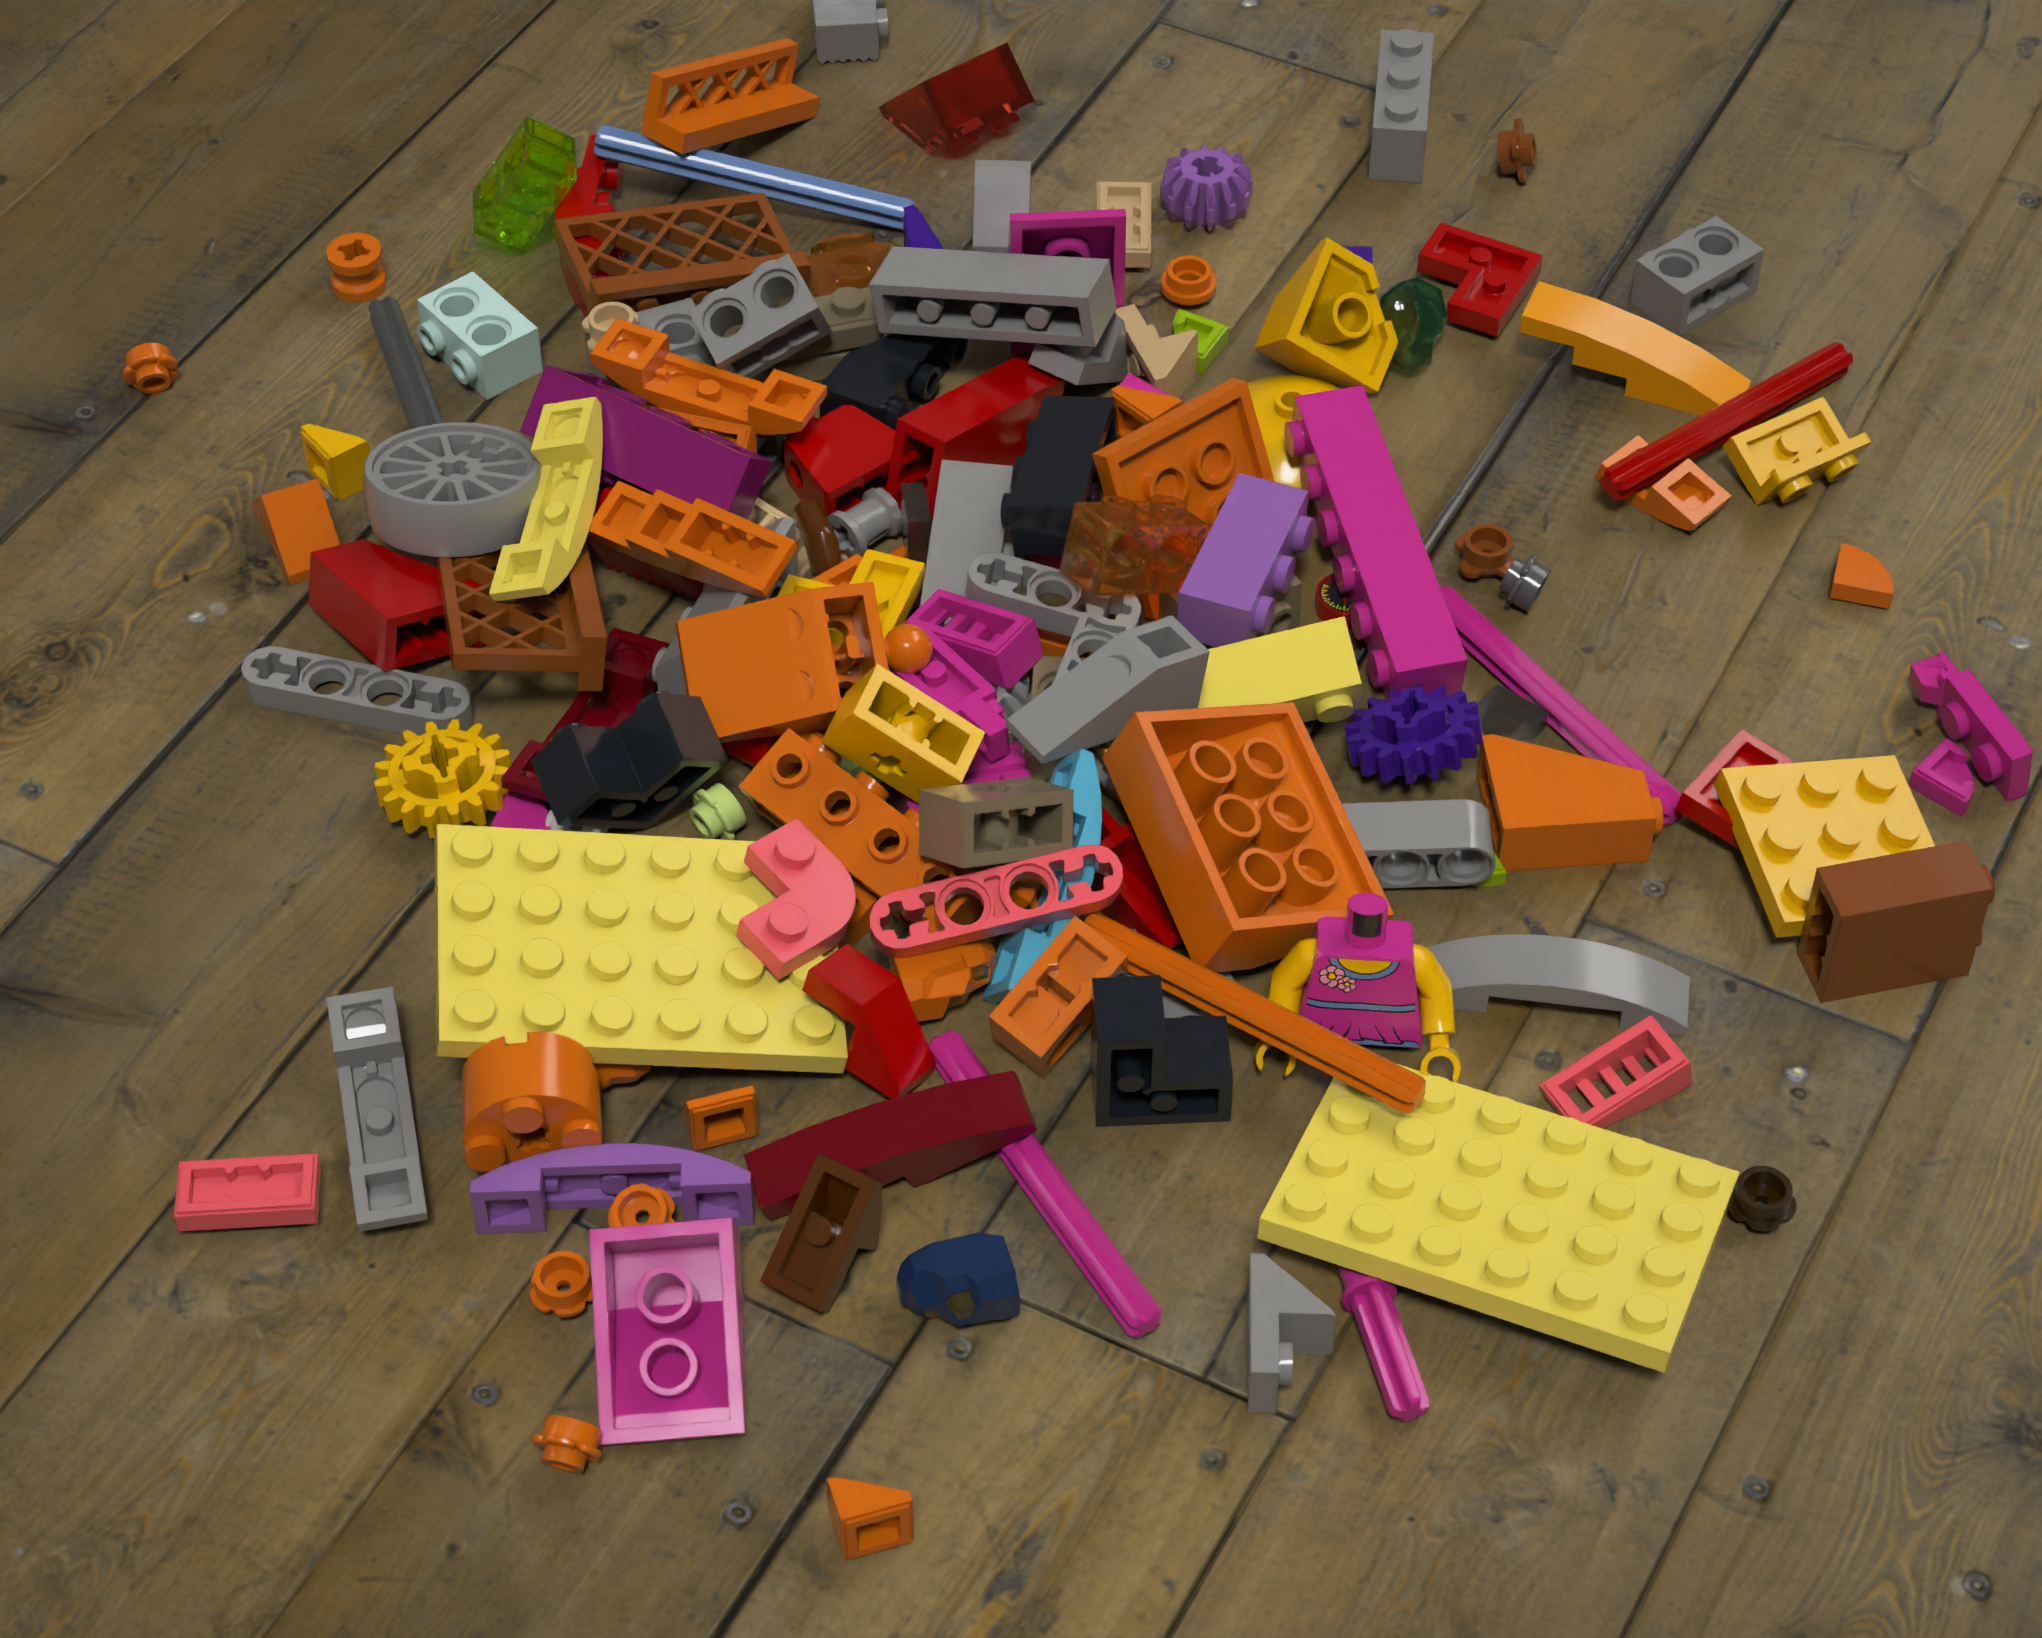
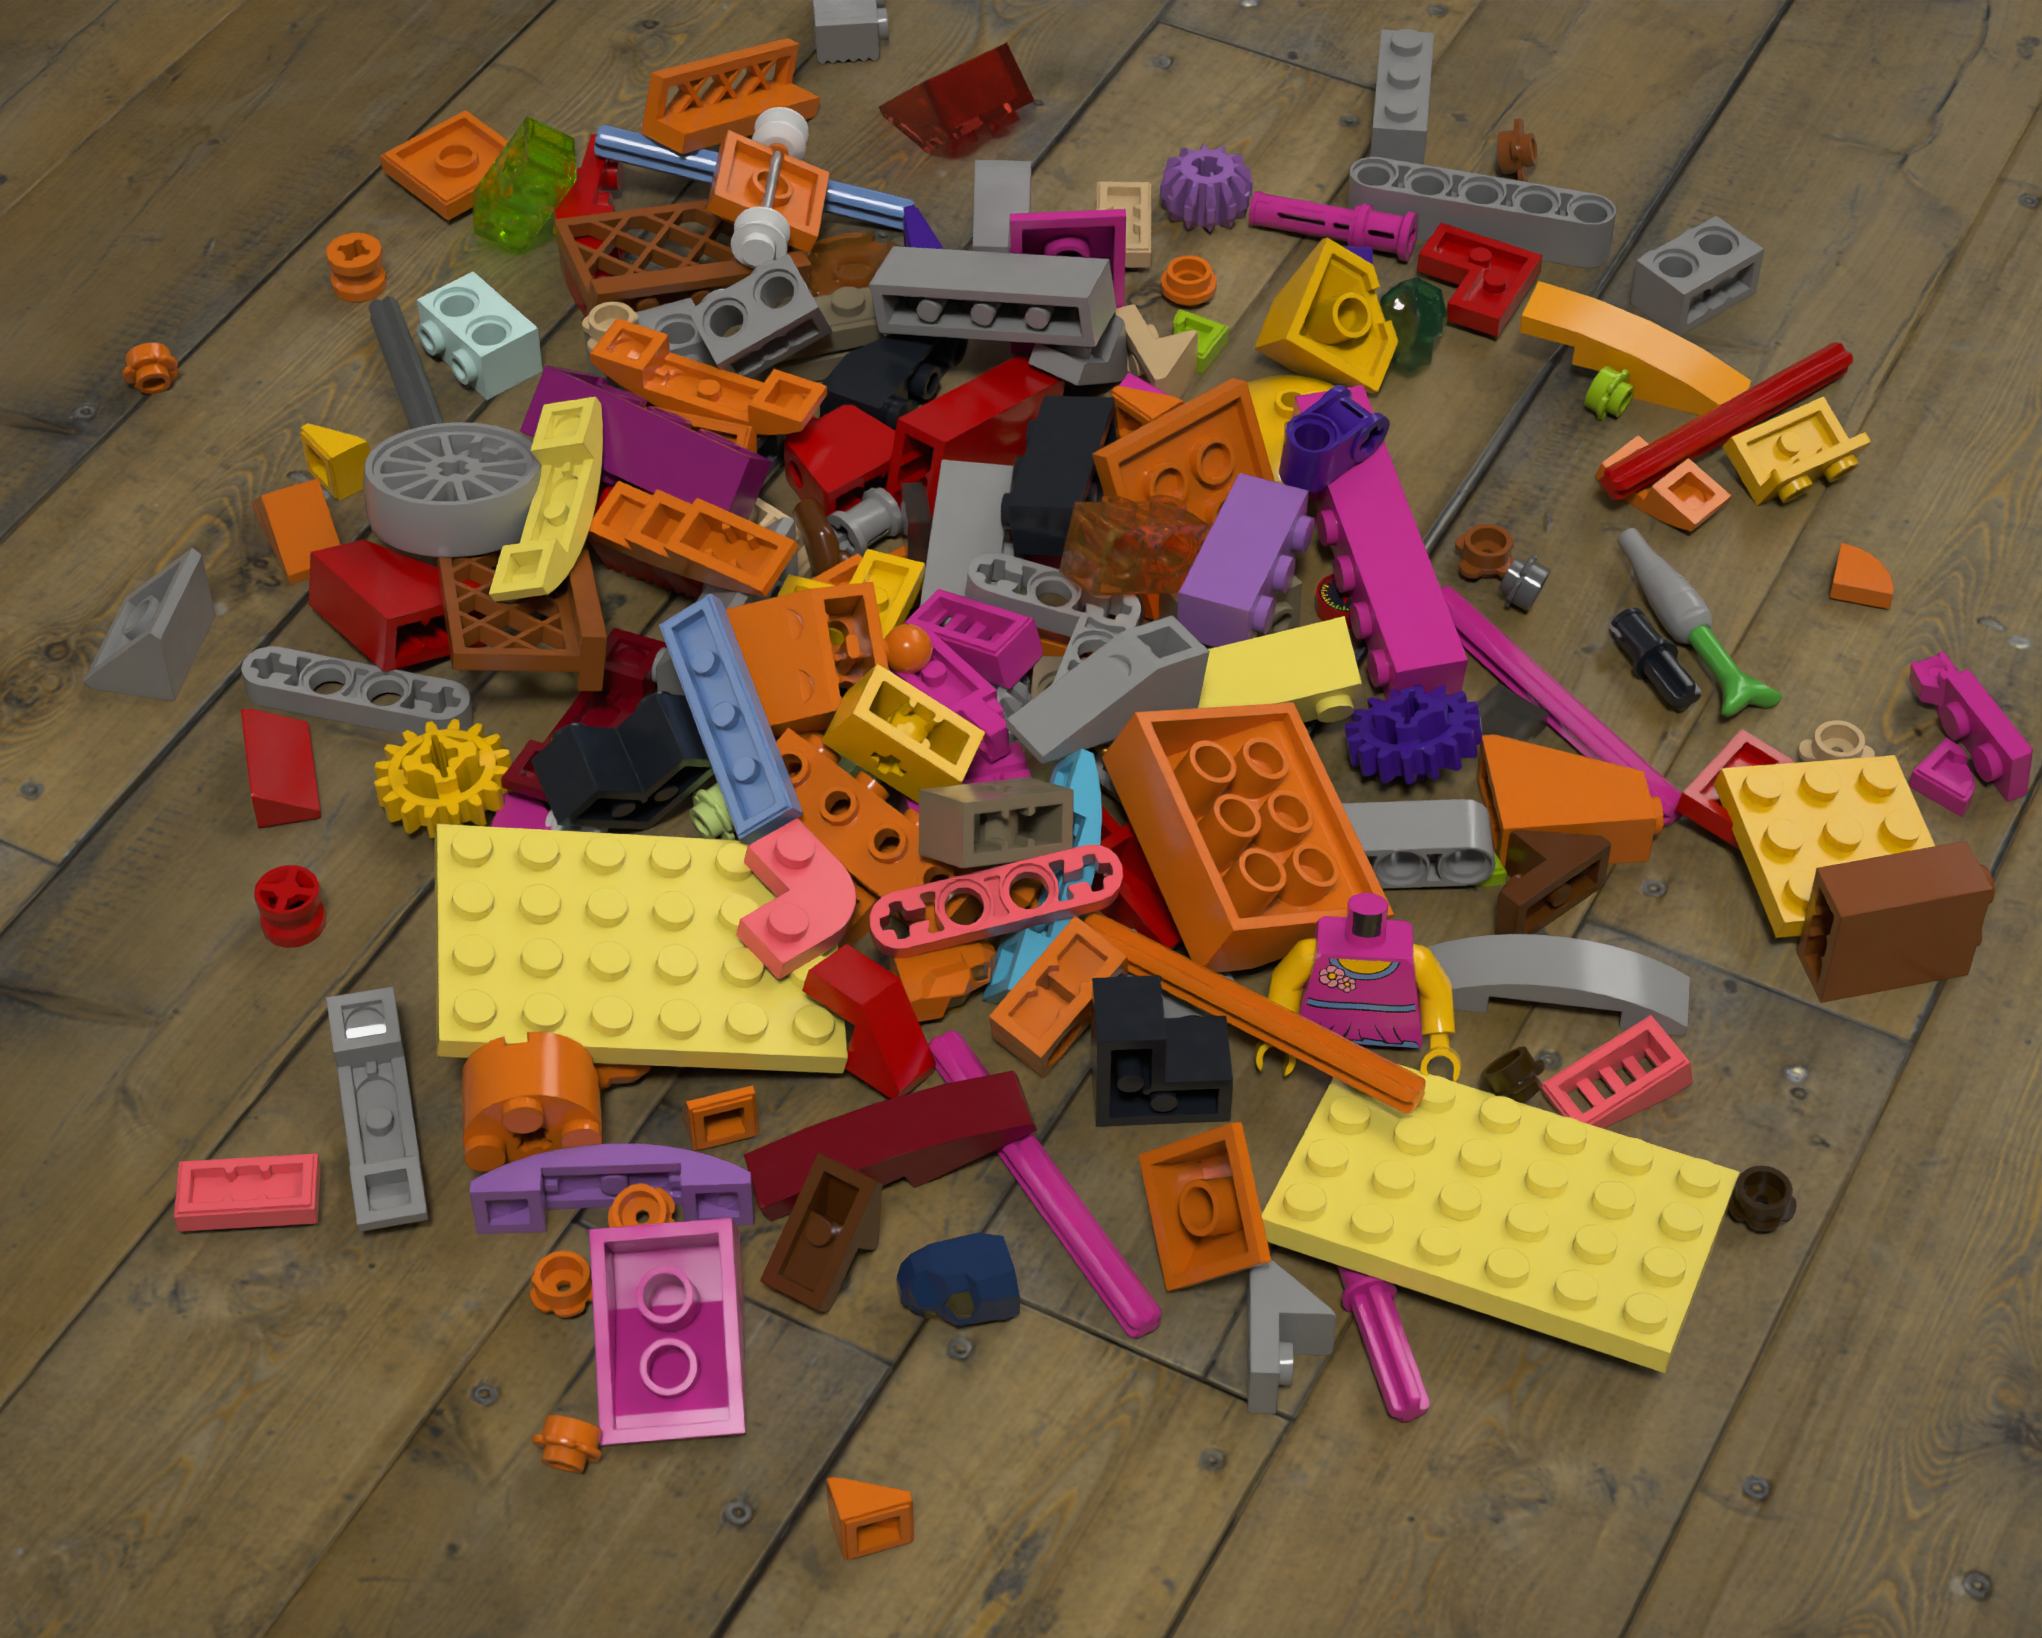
(156, 633): none -> light grey slope
(280, 768): none -> red slope
(290, 906): none -> red wheel
(445, 162): none -> orange plate
(730, 719): none -> medium blue tile
(768, 188): none -> plate
(1204, 1207): none -> orange slope
(1329, 440): none -> dark purple piece
(1366, 227): none -> dark pink pin
(1514, 1075): none -> dark brown plate
(1545, 219): none -> light grey beam
(1548, 877): none -> reddish brown slope
(1609, 393): none -> lime plate
(1654, 658): none -> black axle
(1690, 621): none -> piece
(1835, 741): none -> tan plate

